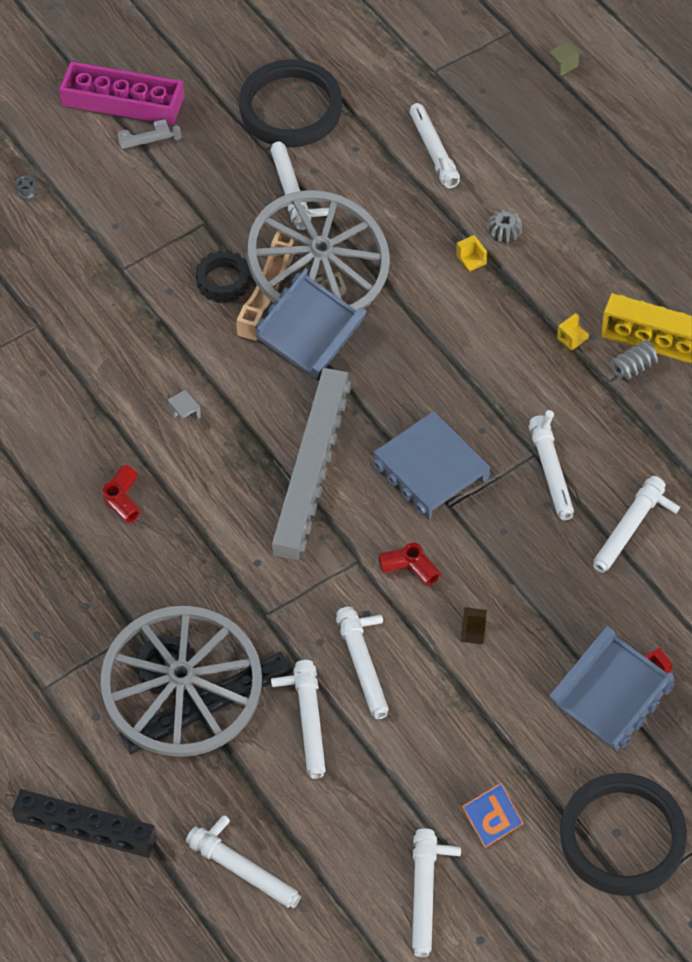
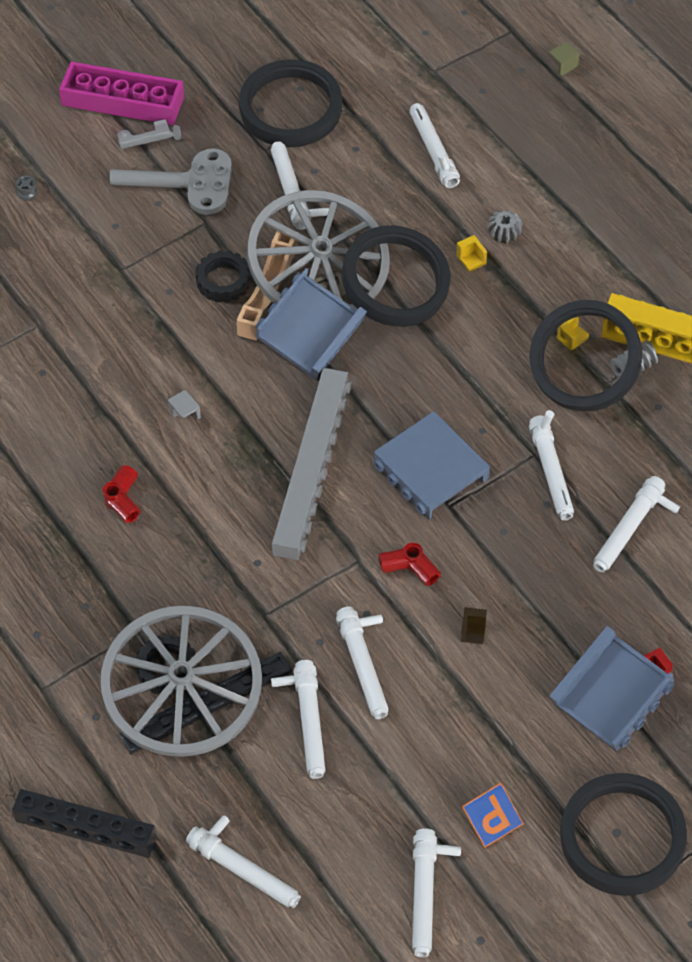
(205, 181): none -> light grey piece
(413, 240): none -> black tyre
(562, 315): none -> black tyre

